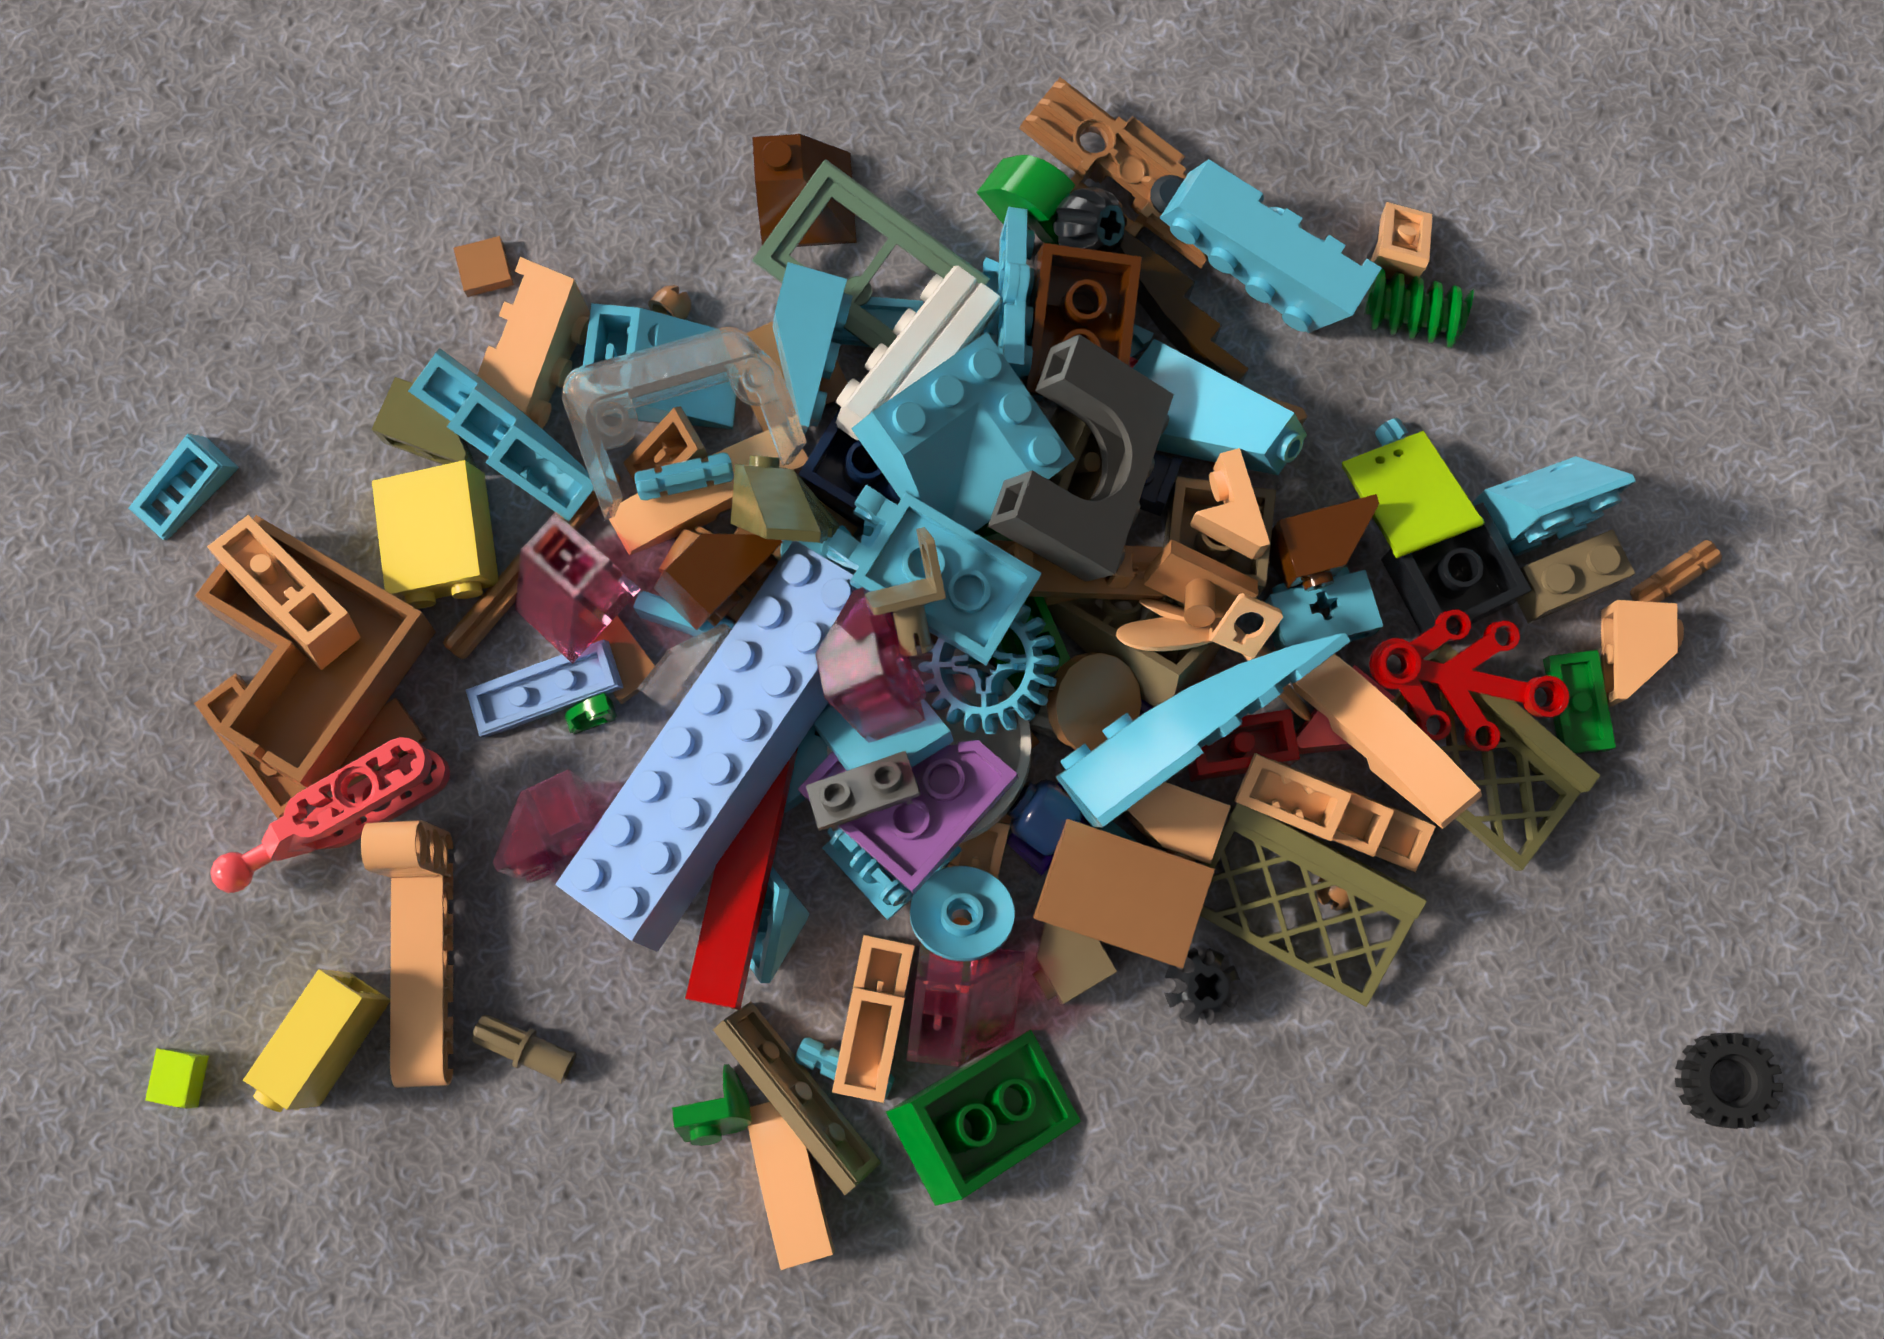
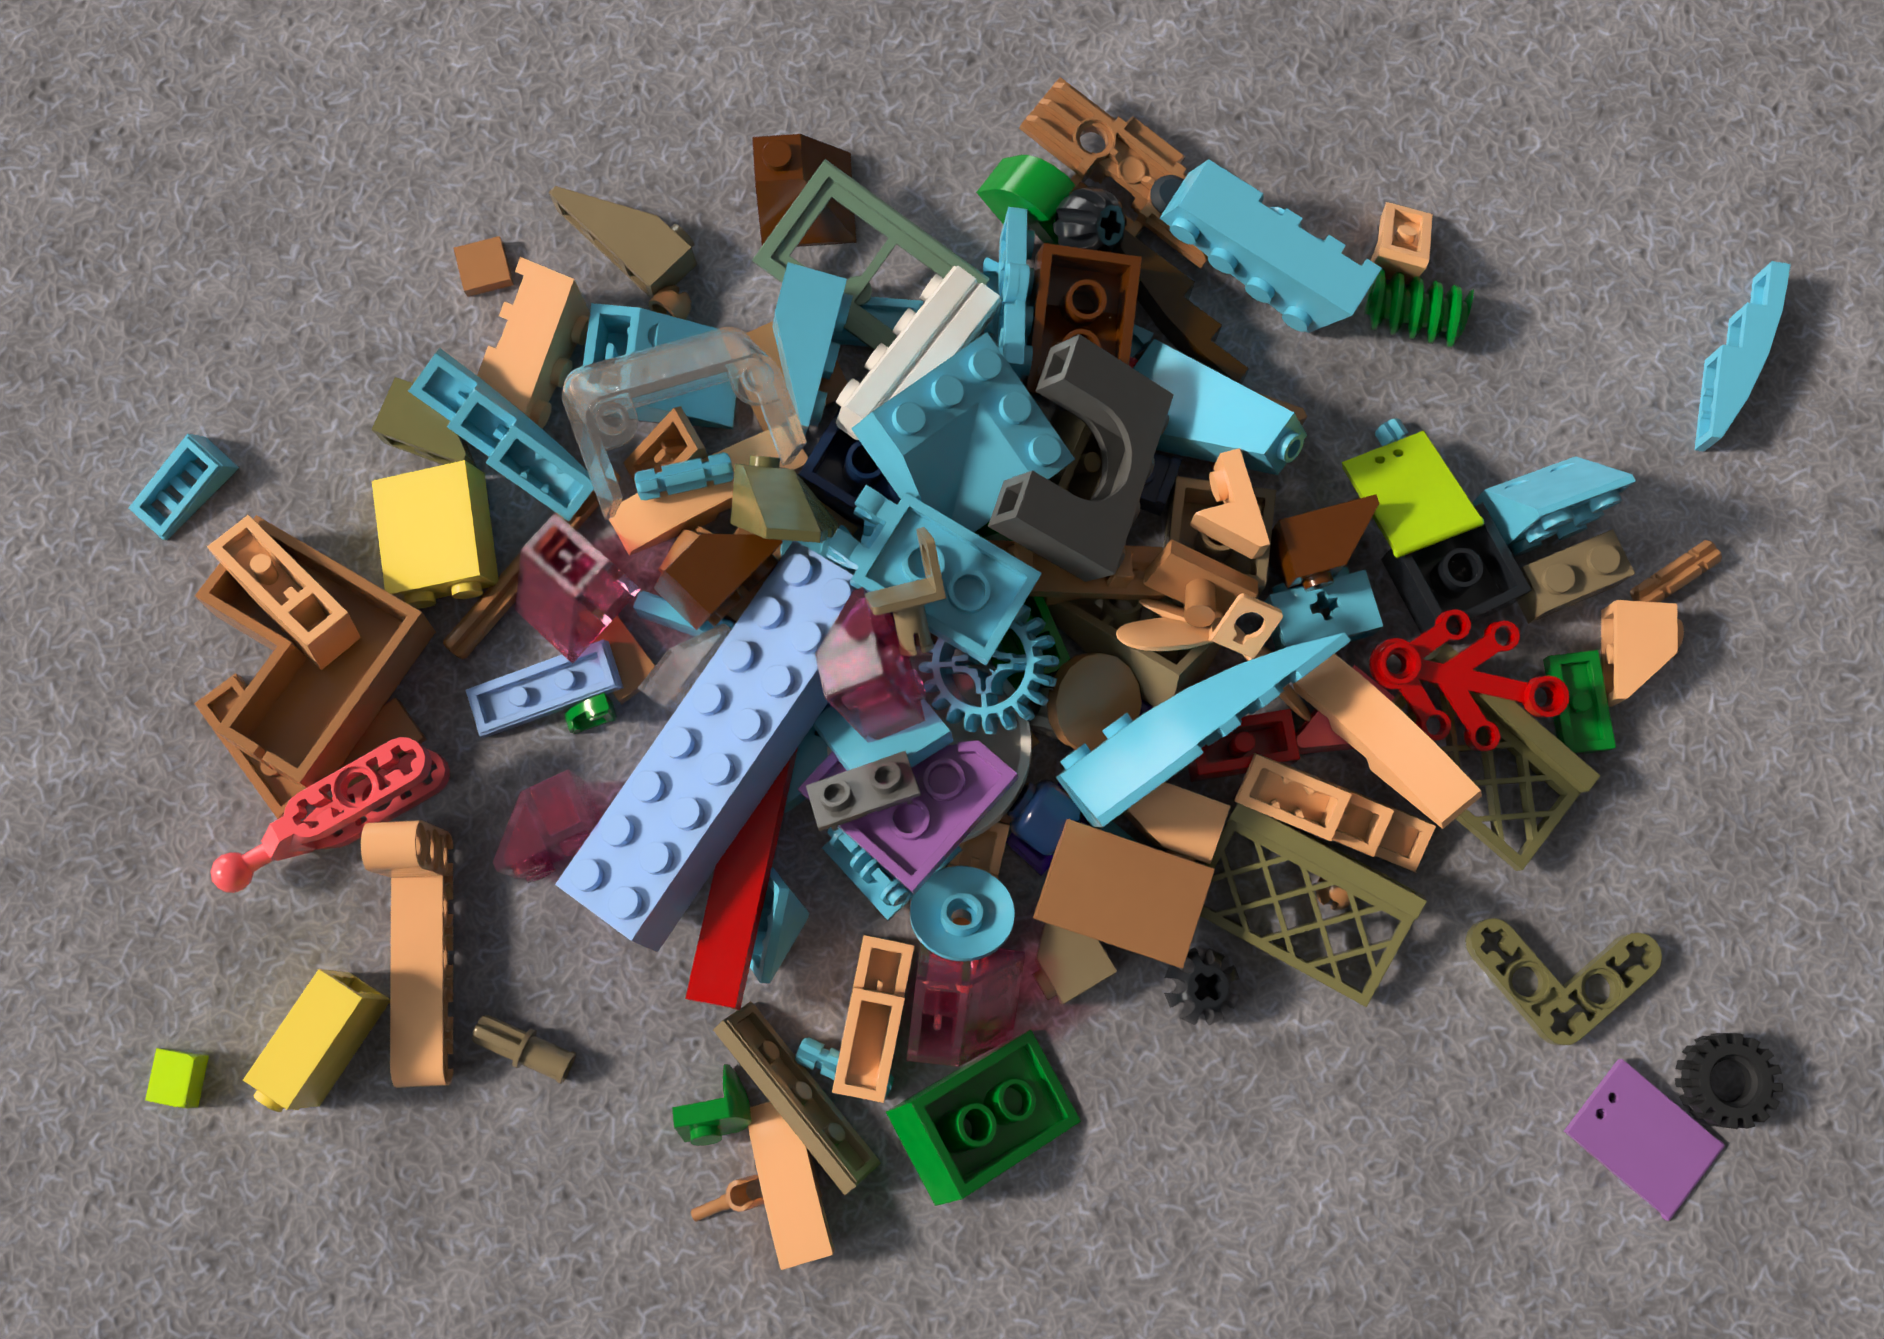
(630, 238): none -> dark tan slope
(733, 1198): none -> medium nougat hand
(1550, 992): none -> olive beam
(1644, 1139): none -> medium lavender container
(1736, 366): none -> medium azure slope

